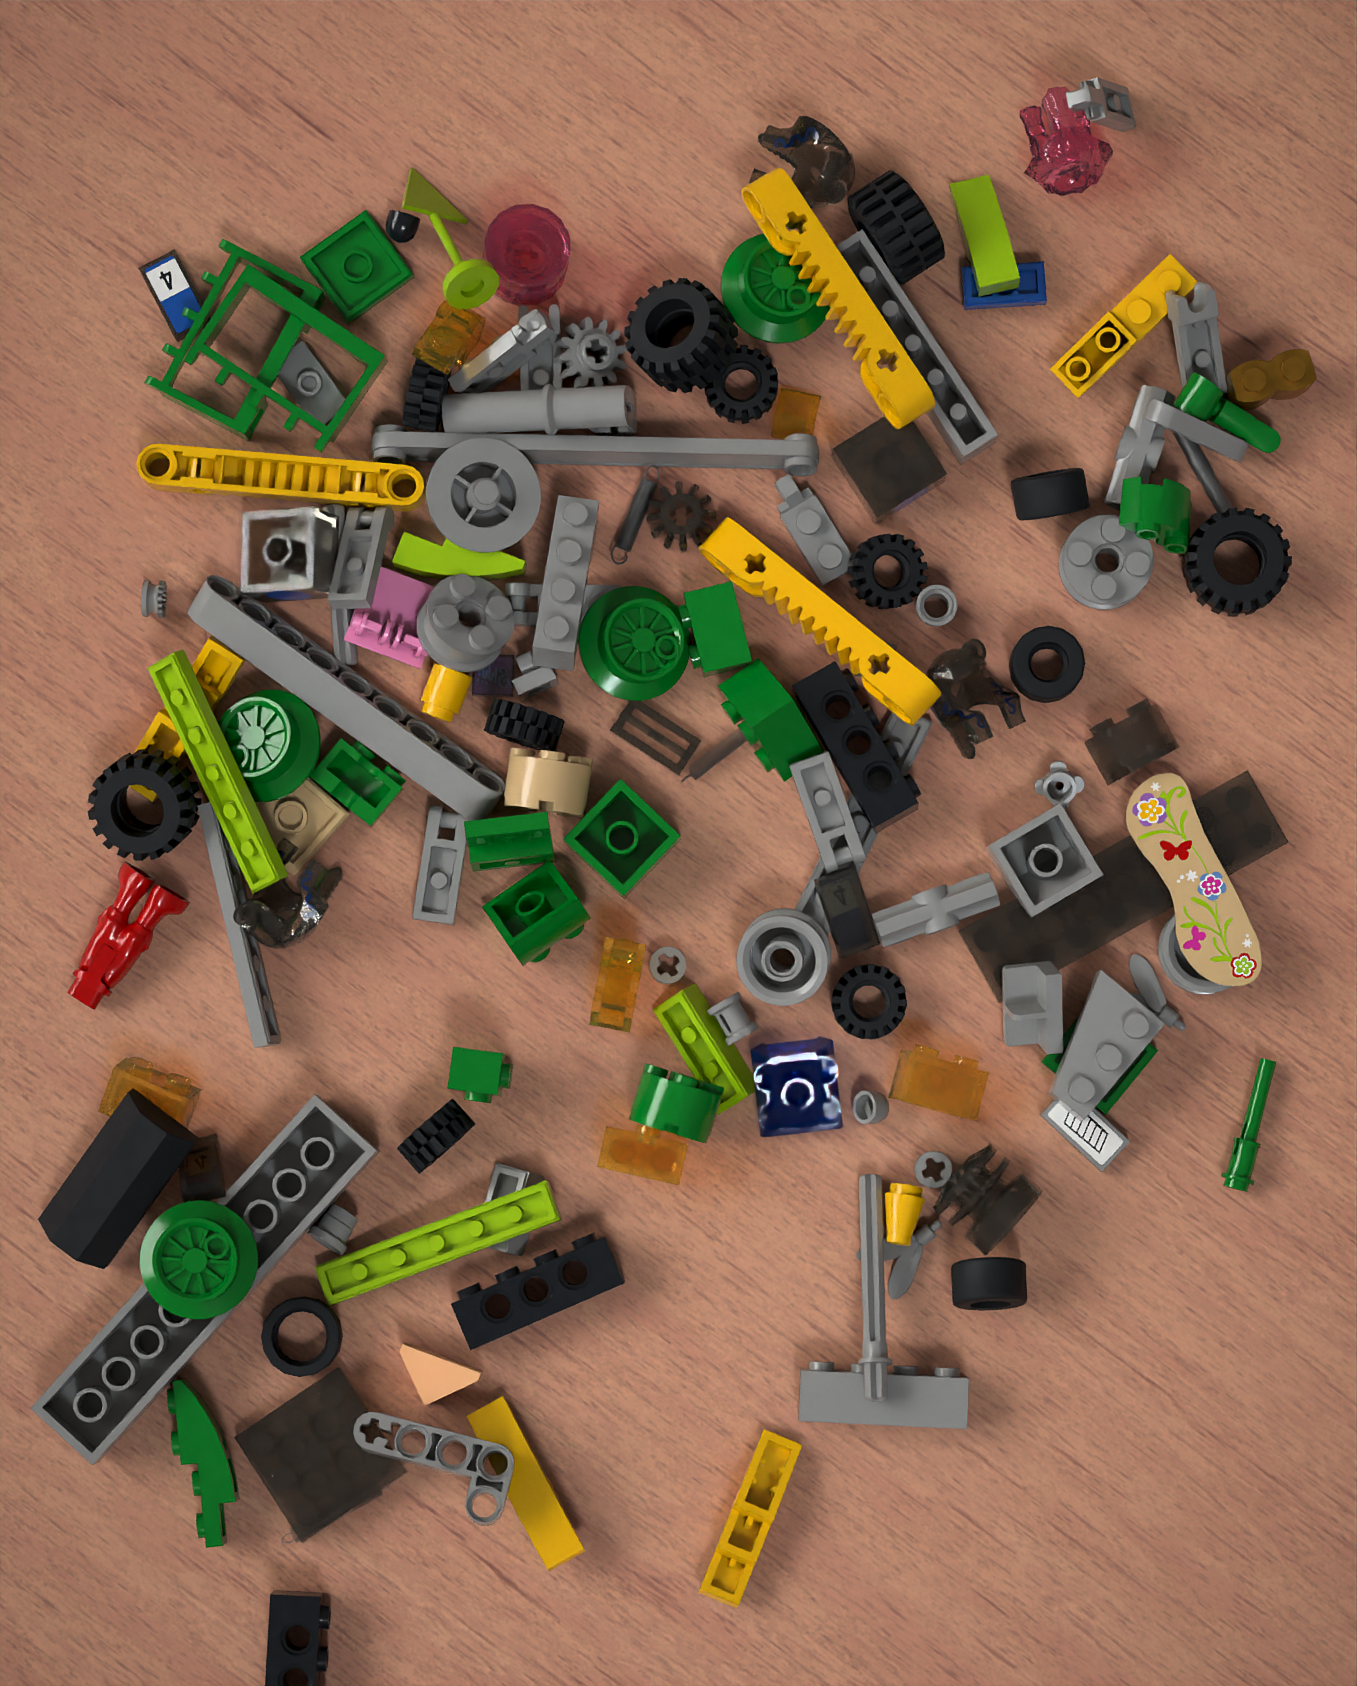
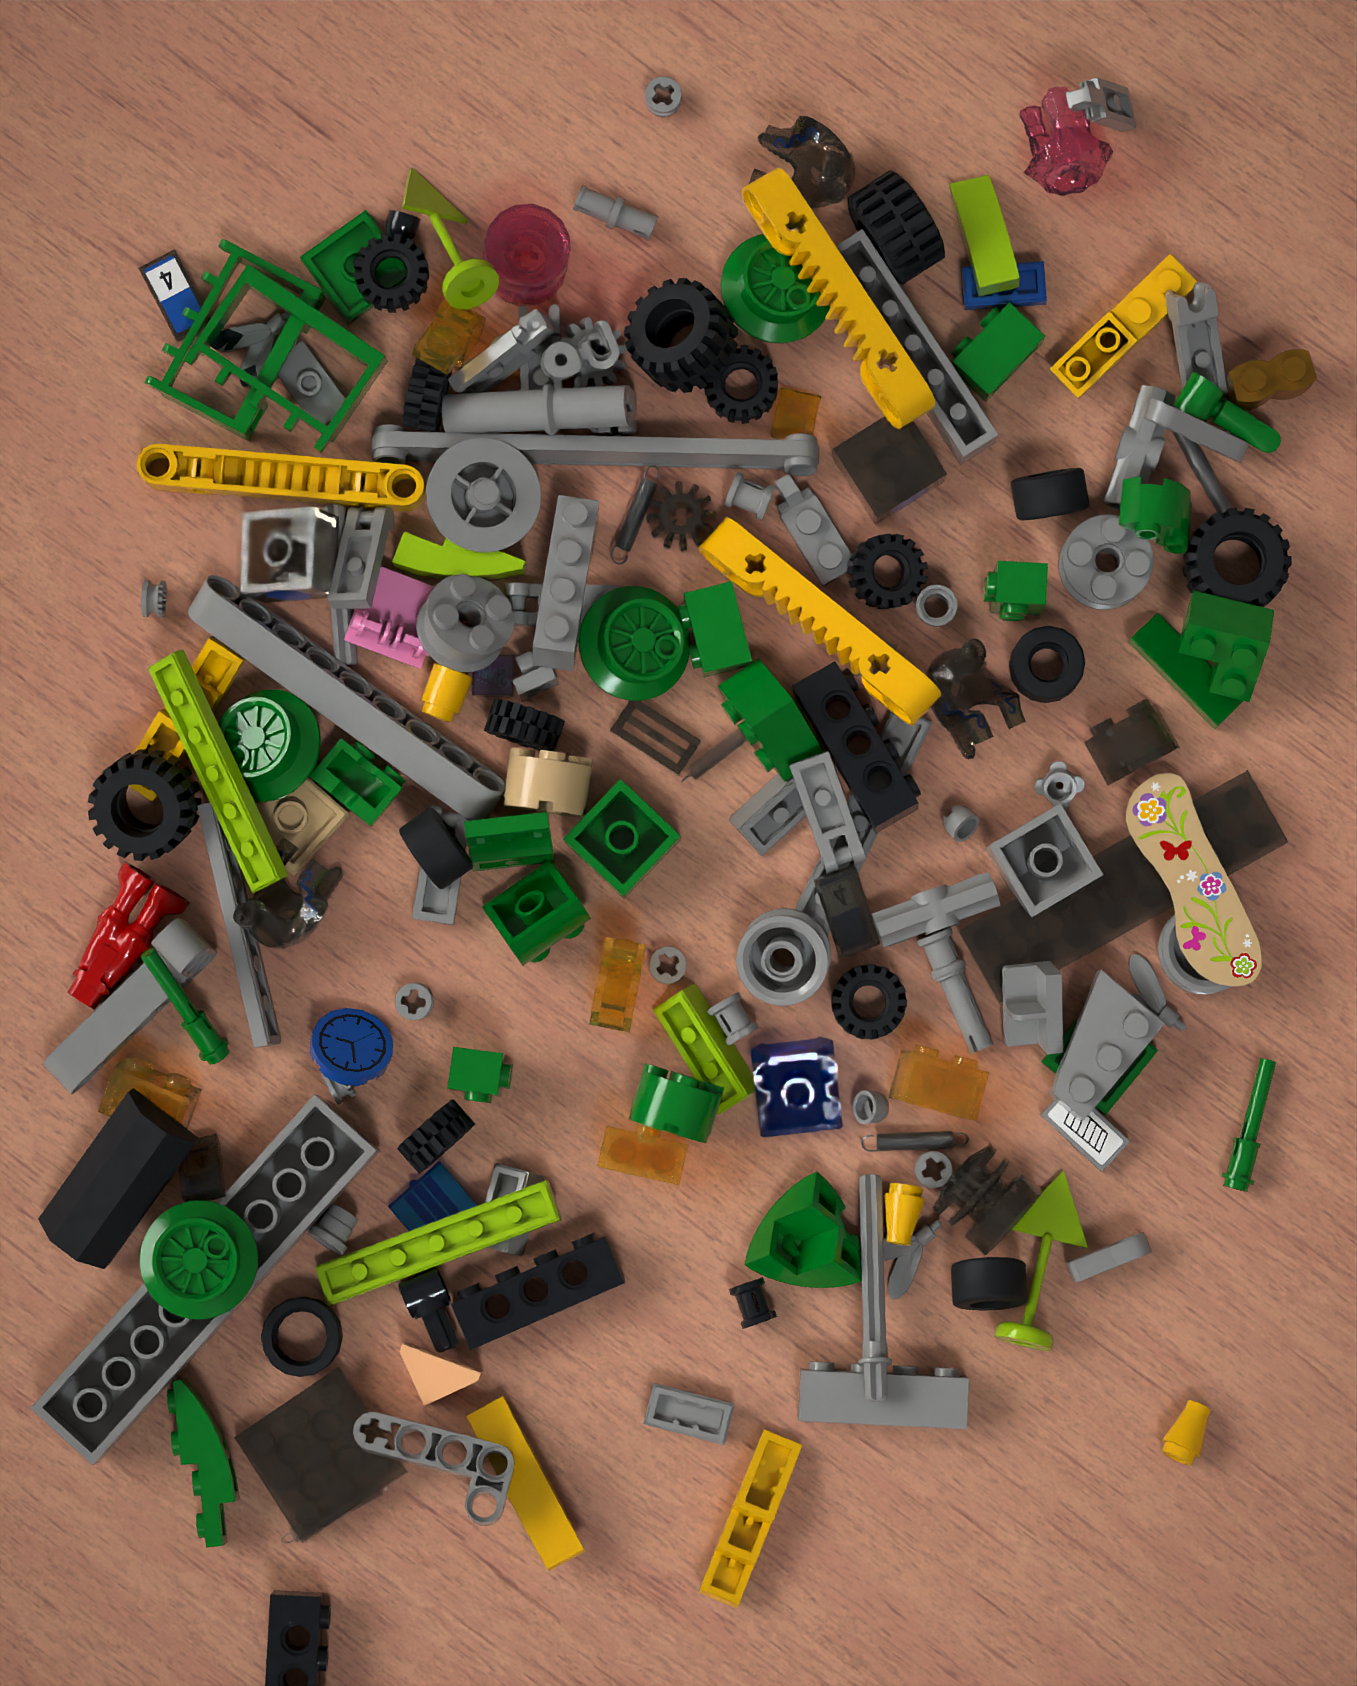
(128, 1007): none -> light grey beam
(197, 1025): none -> green pin
(259, 339): none -> light grey piece
(338, 1090): none -> light grey bush
(351, 1046): none -> blue tile
(387, 248): none -> black tyre
(424, 993): none -> light grey bush
(426, 1298): none -> black axle
(431, 1199): none -> clear blue piece
(436, 848): none -> black tyre
(564, 361): none -> light grey leg
(615, 212): none -> light grey pin
(661, 108): none -> light grey bush
(689, 1413): none -> light grey plate
(749, 496): none -> light grey bush
(752, 1303): none -> black bush
(769, 814): none -> light grey slope
(806, 1239): none -> green brick
(914, 1141): none -> flat silver piece
(949, 971): none -> light grey pin
(961, 823): none -> light grey hinge
(996, 350): none -> green brick
(1016, 589): none -> green brick
(1054, 1219): none -> lime piece
(1108, 1257): none -> light grey piece
(1186, 674): none -> green slope
(1187, 1434): none -> yellow cone
(1232, 637): none -> green brick

